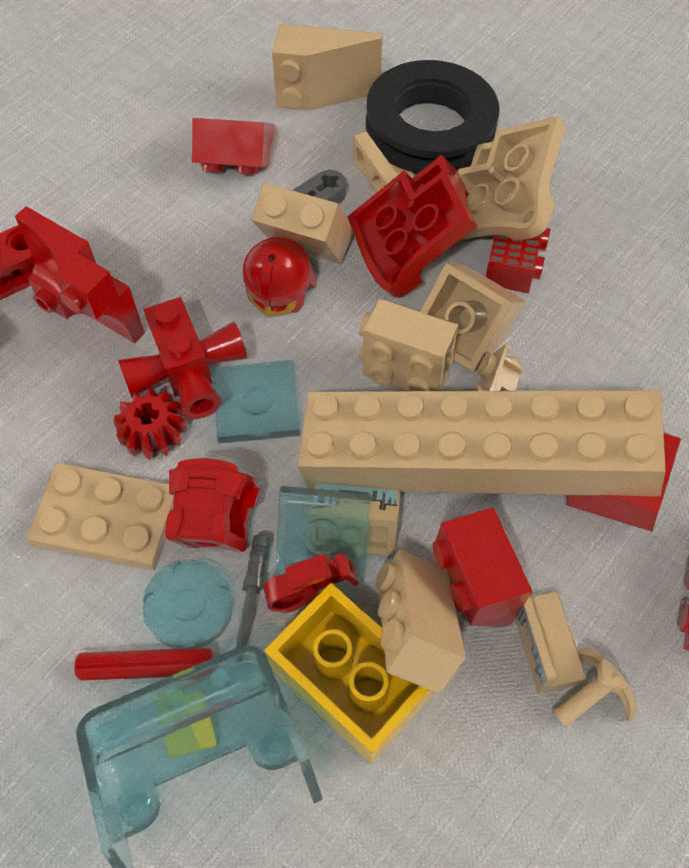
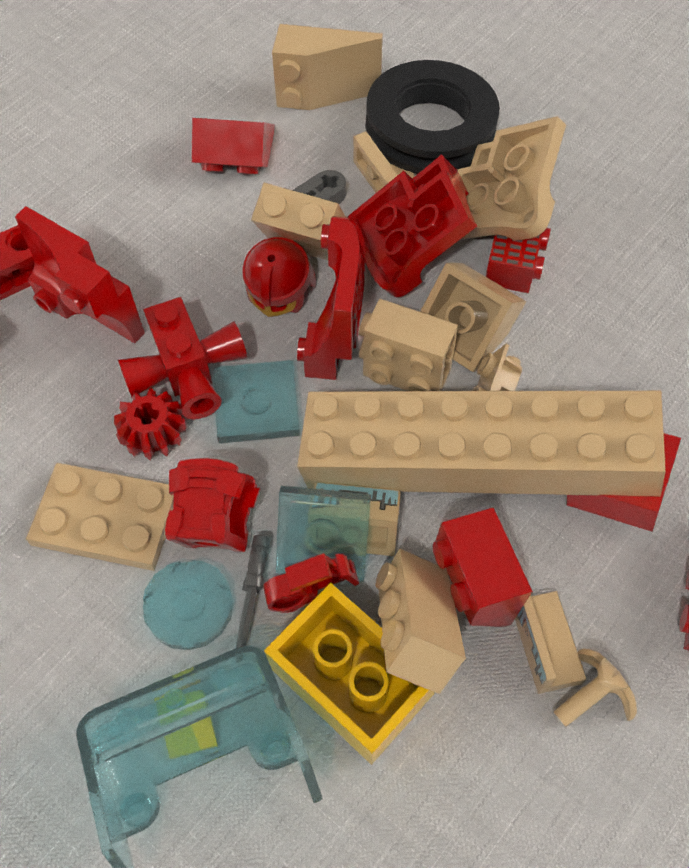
(138, 663): red axle -> none
(339, 323): none -> red slope

